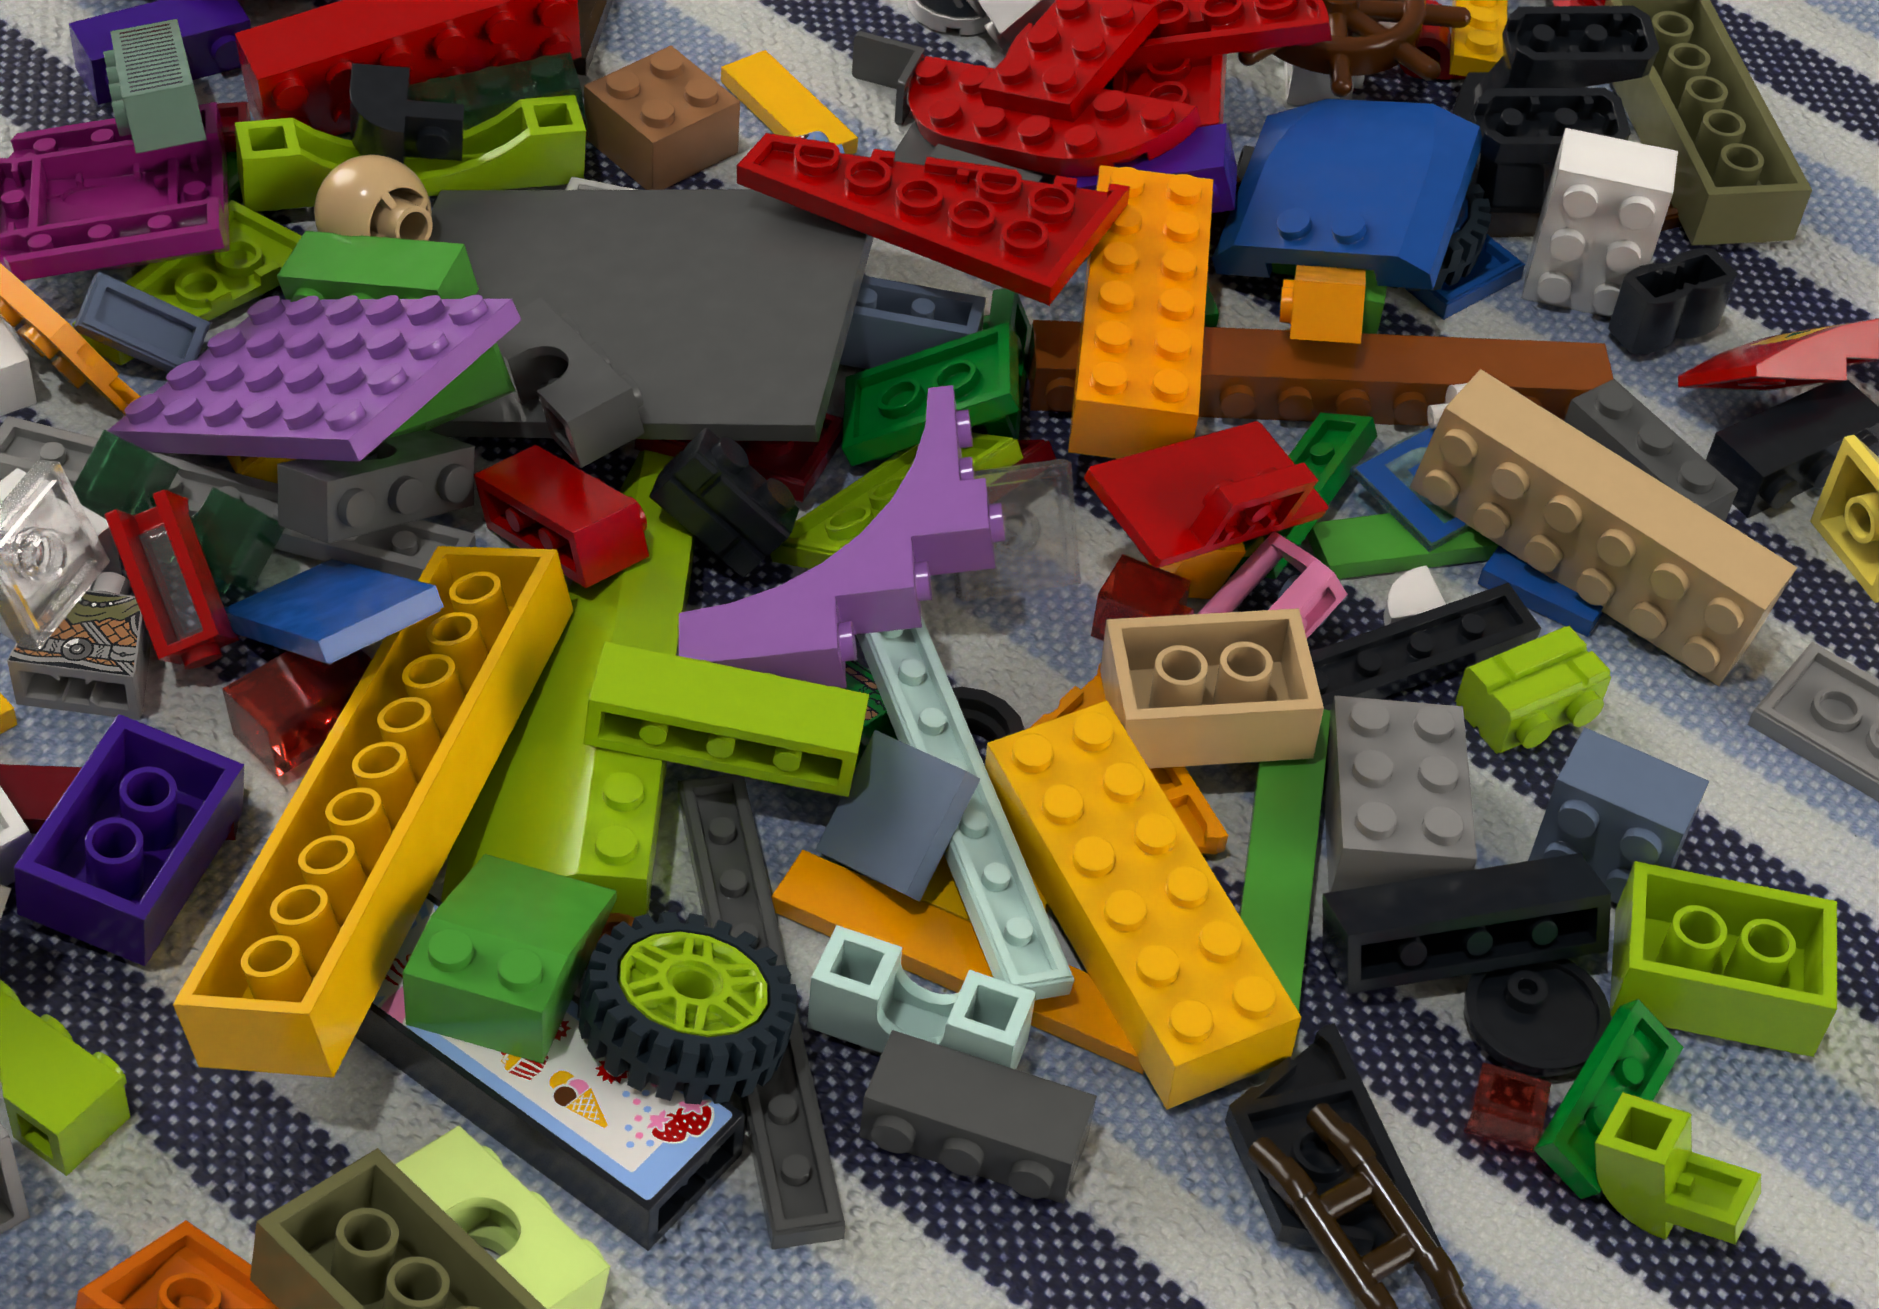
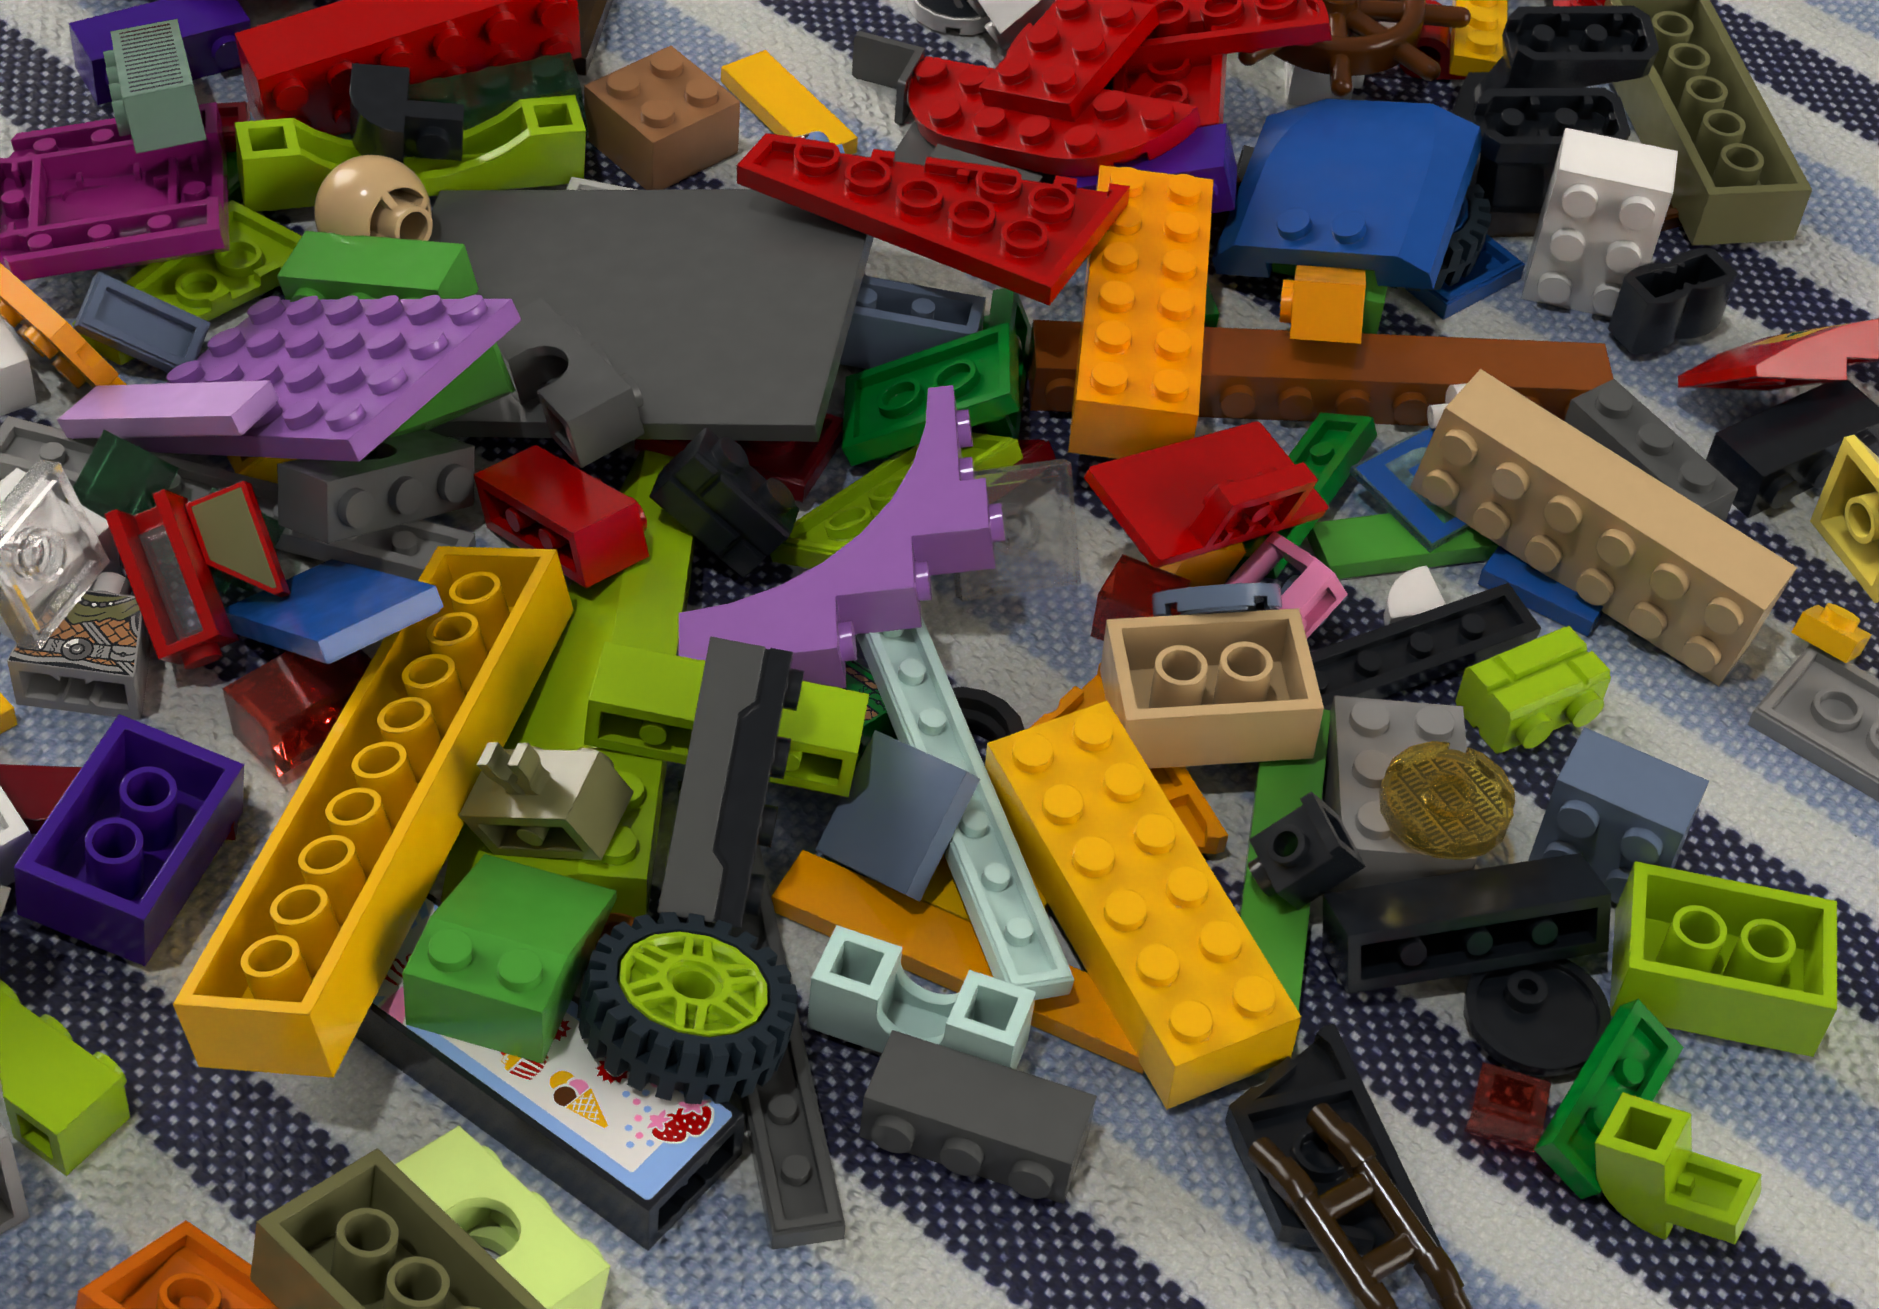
(170, 409): none -> lavender tile
(237, 538): none -> olive tile
(546, 802): none -> olive brick
(727, 782): none -> piece
(1217, 599): none -> sand blue tile
(1304, 854): none -> black brick
(1446, 801): none -> clear yellow tile
(1832, 631): none -> yellow plate

